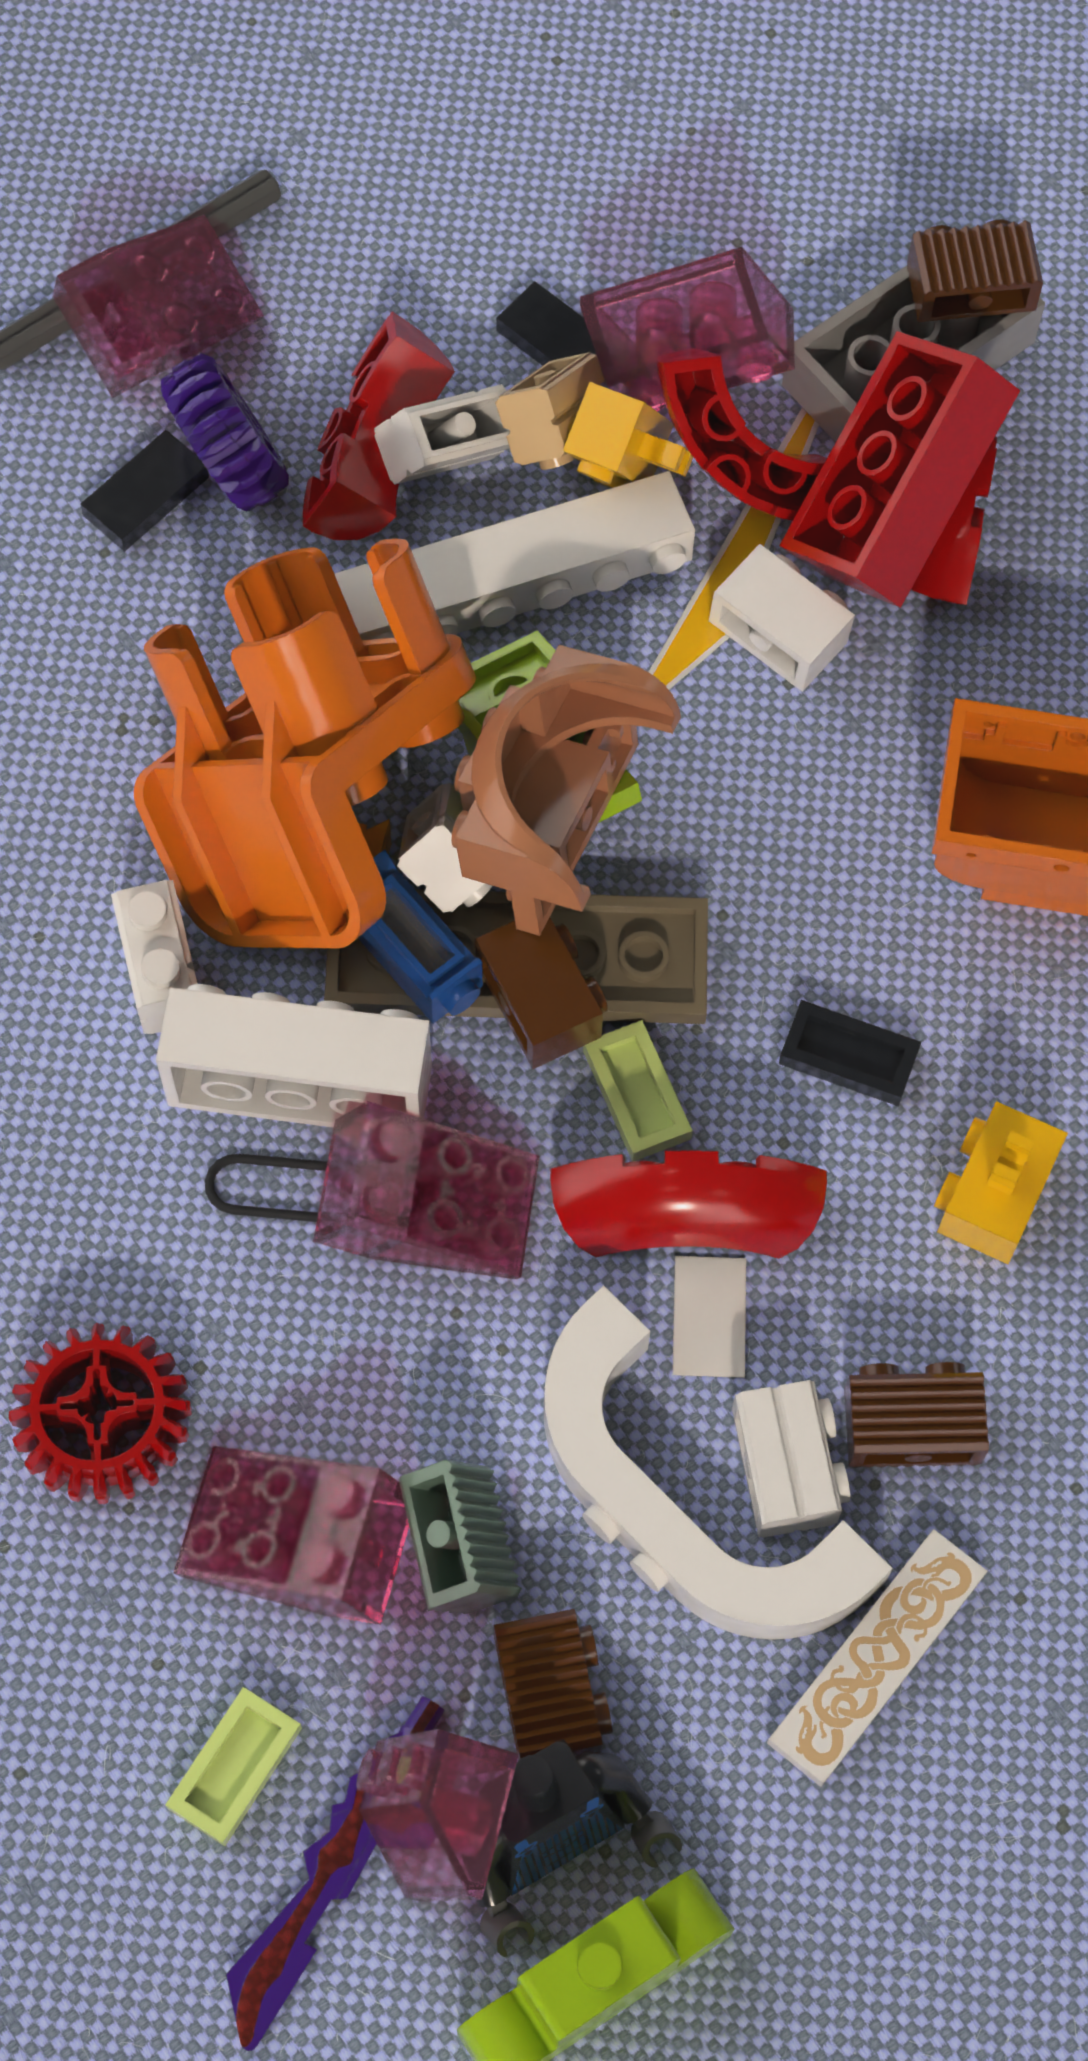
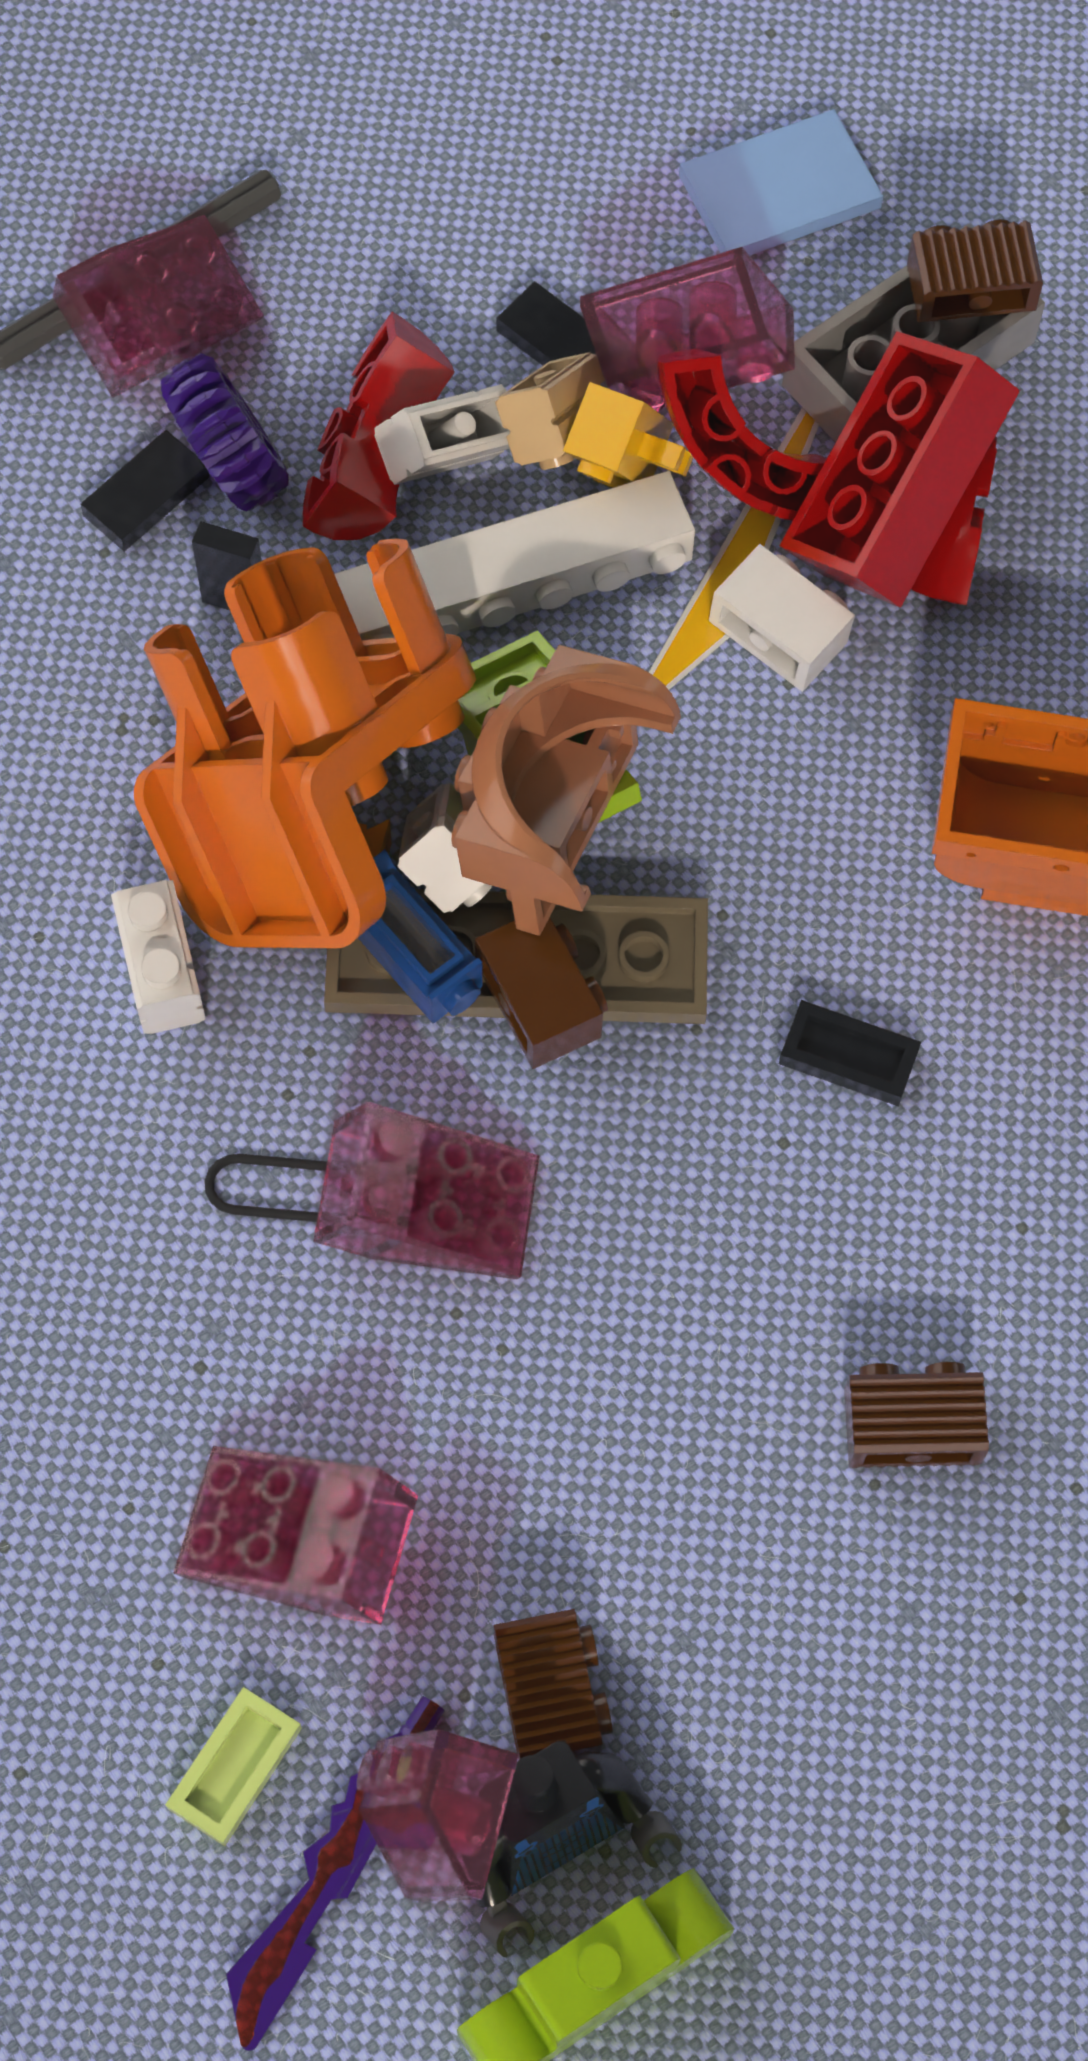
(74, 1413): red gear -> none
(219, 558): none -> black tile
(289, 1057): white brick -> none
(458, 1537): sand green brick -> none
(637, 1091): yellowish green tile -> none
(665, 1542): white arch -> none
(688, 1203): red brick -> none
(709, 1316): white sticker -> none
(781, 185): none -> light blue tile
(789, 1459): white brick -> none
(876, 1657): tile -> none
(1001, 1181): yellow brick -> none

